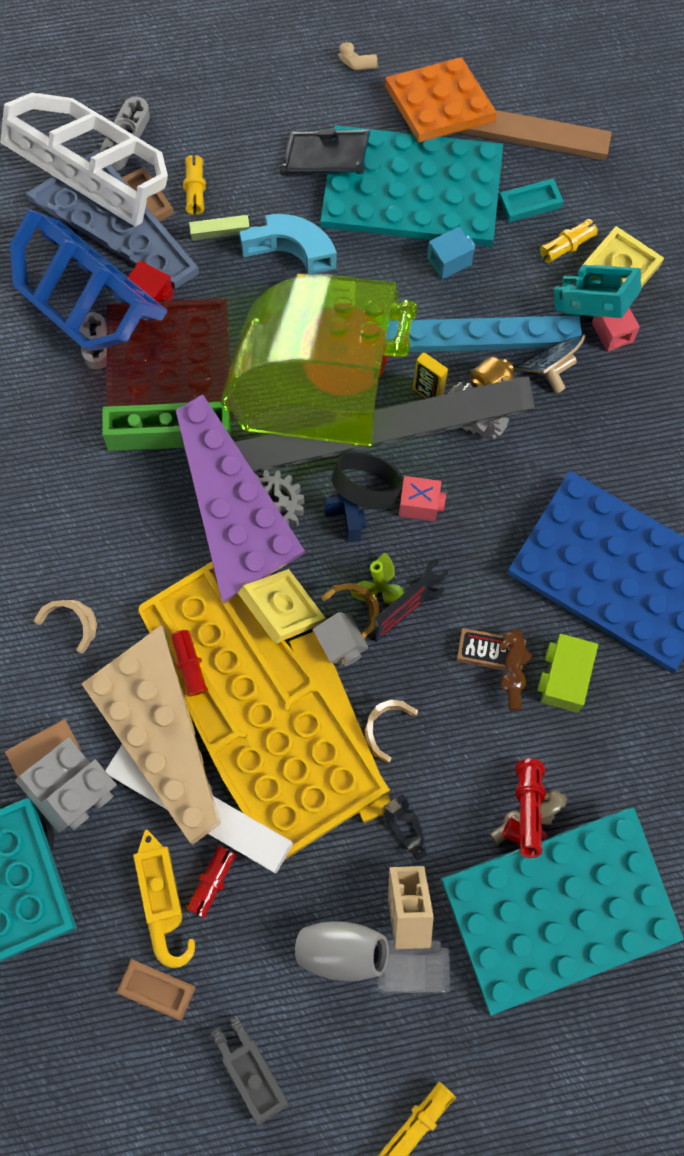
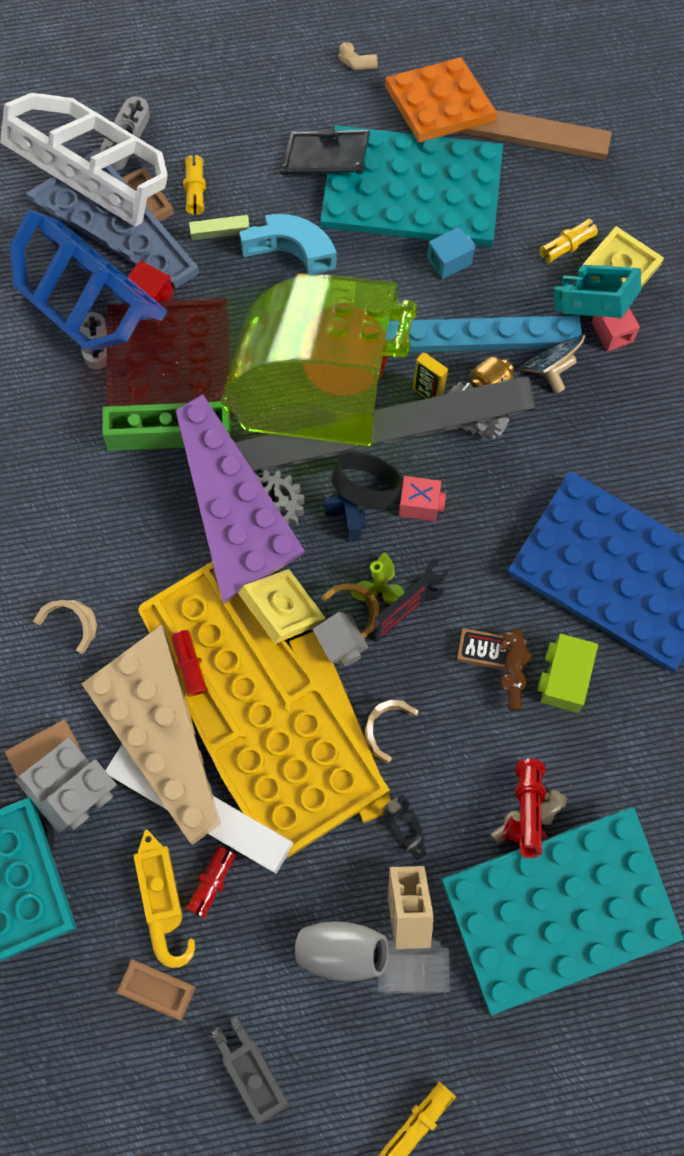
(531, 200): teal tile -> none

